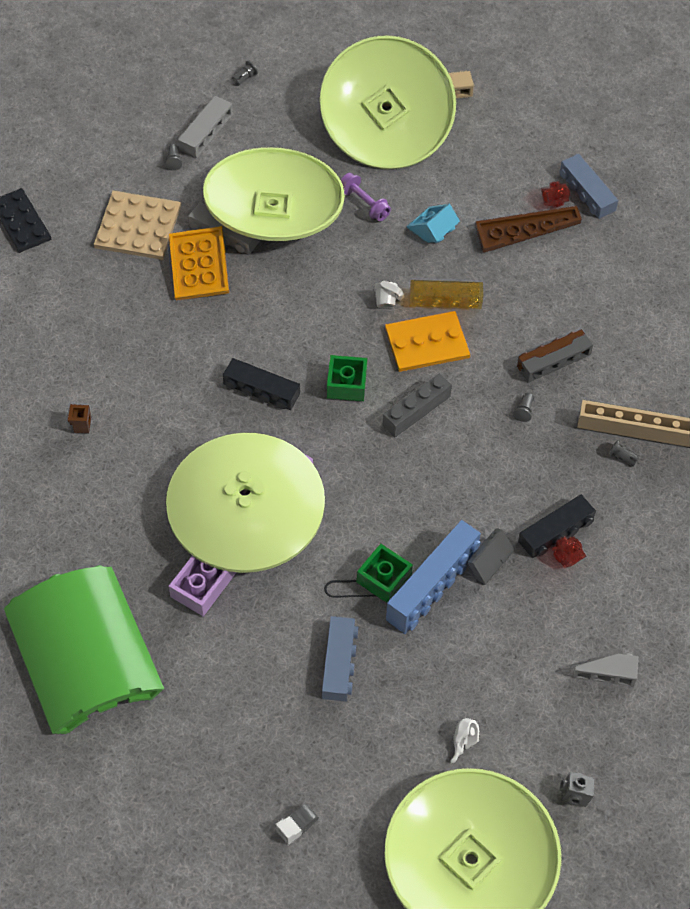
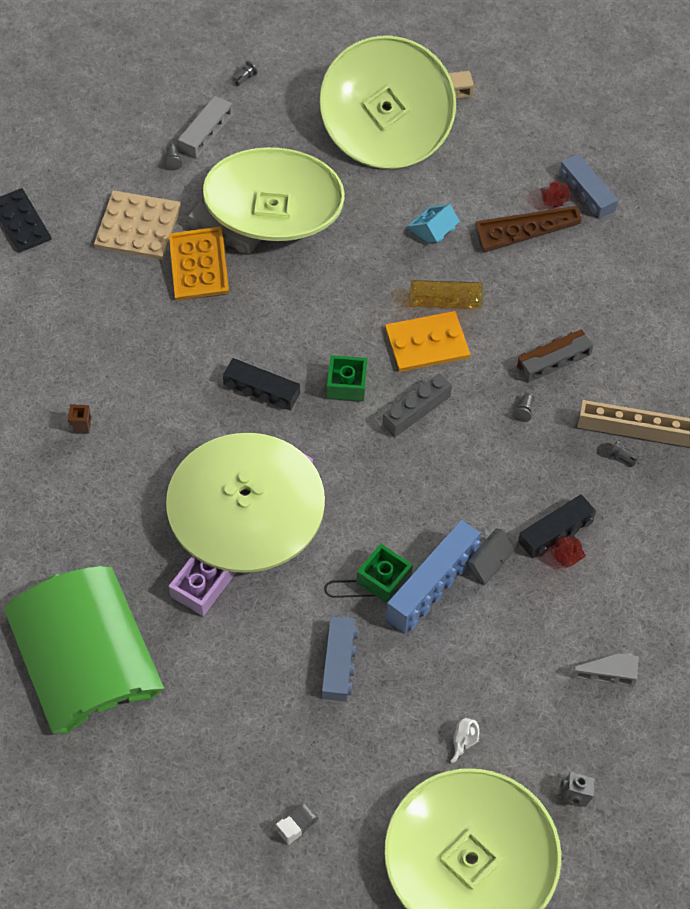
(379, 209): medium lavender piece -> none
(387, 294): white piece -> none

